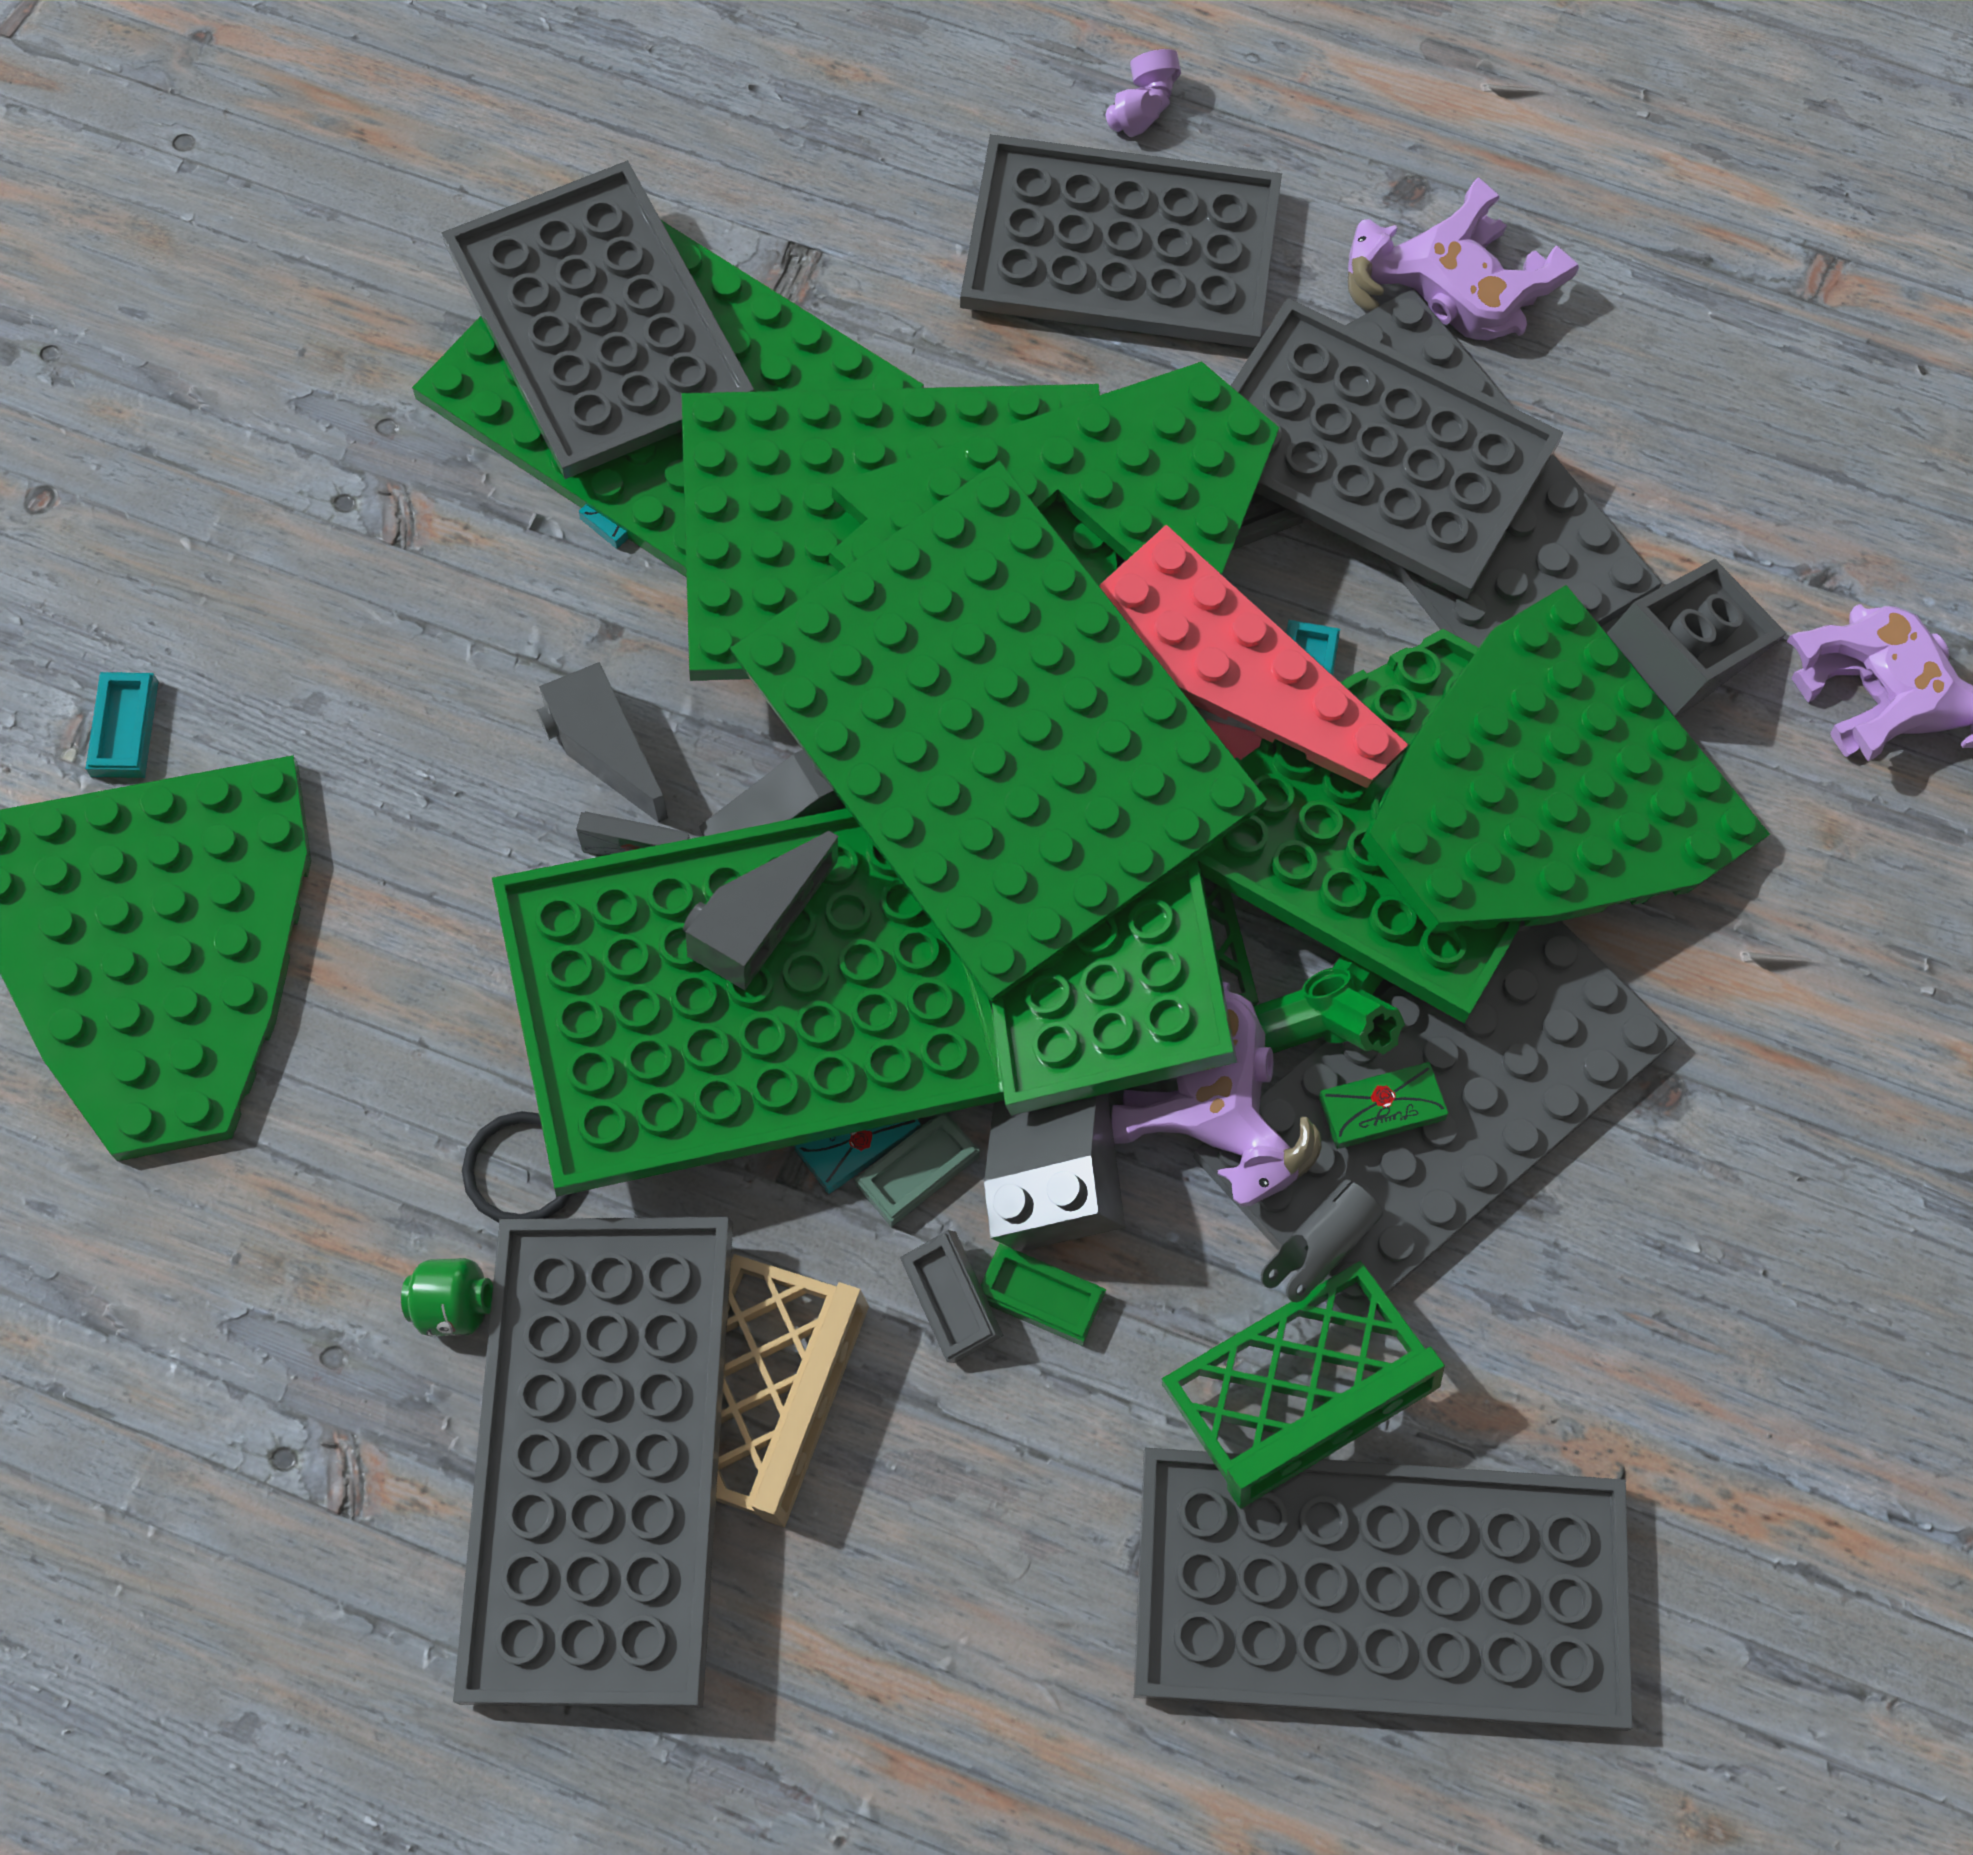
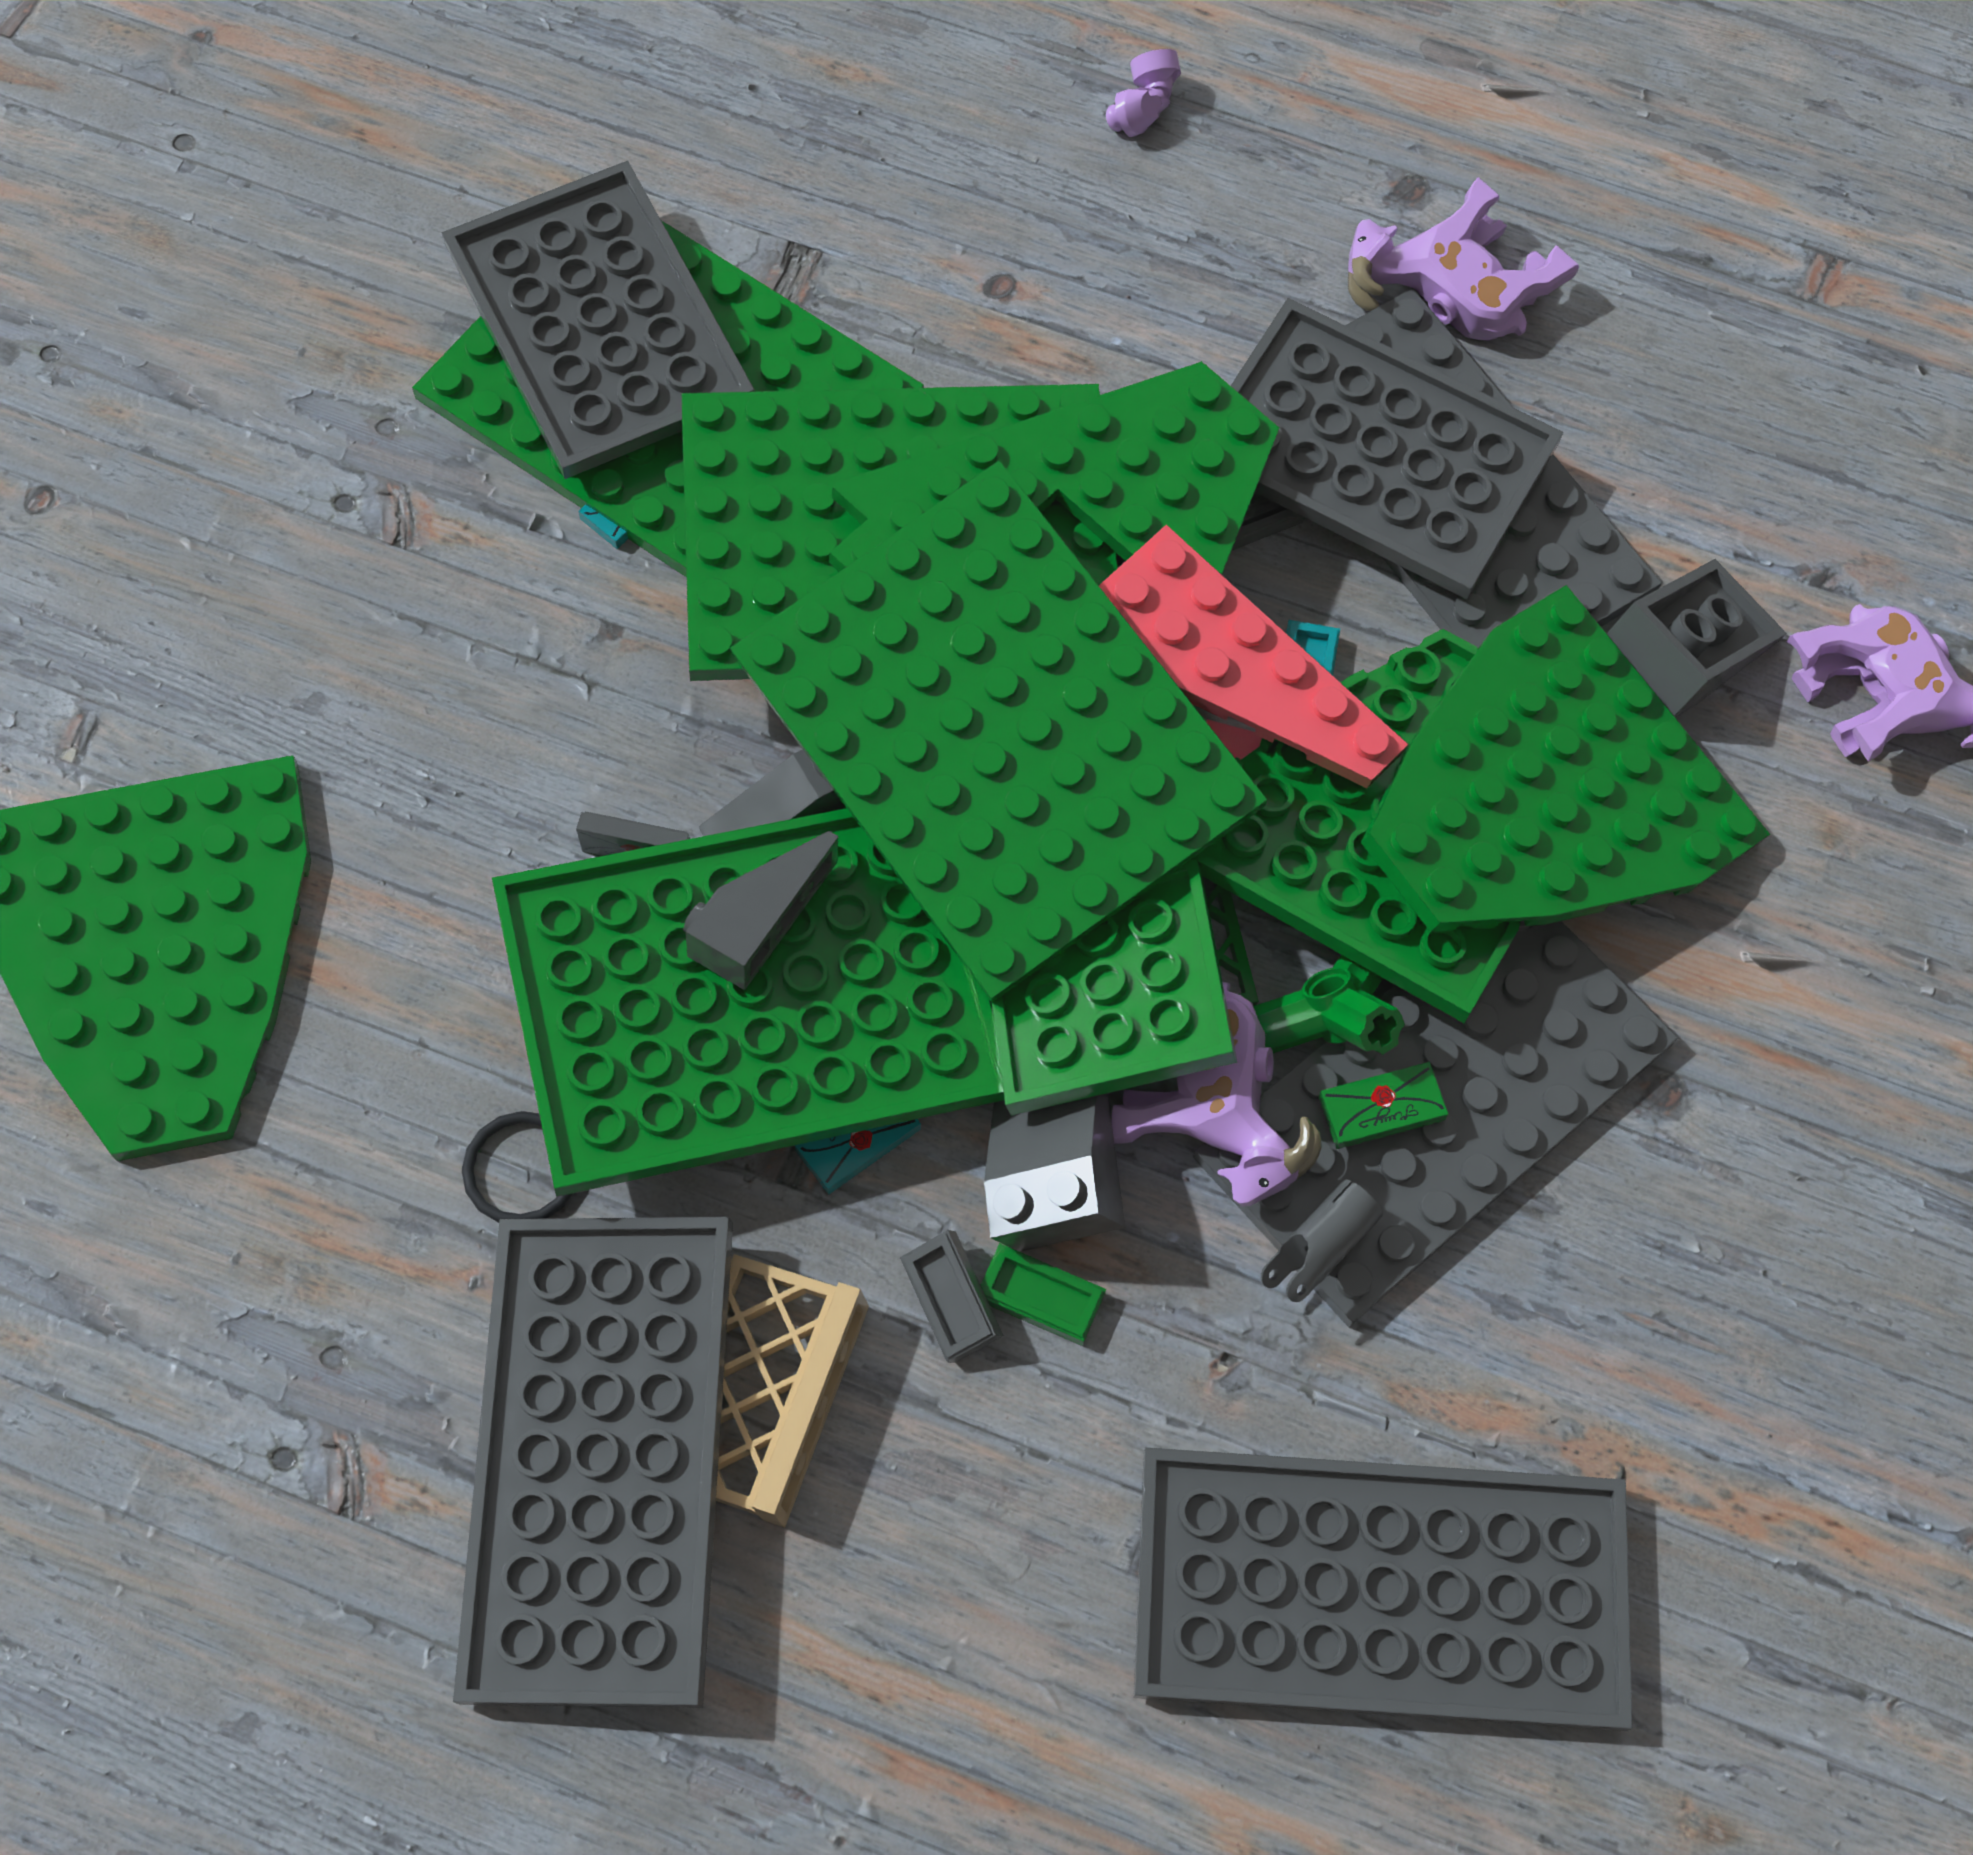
(122, 725): teal tile -> none
(446, 1297): green head -> none
(599, 737): dark grey slope -> none
(917, 1168): sand green tile -> none
(1122, 241): dark grey plate -> none
(1331, 1425): green fence -> none

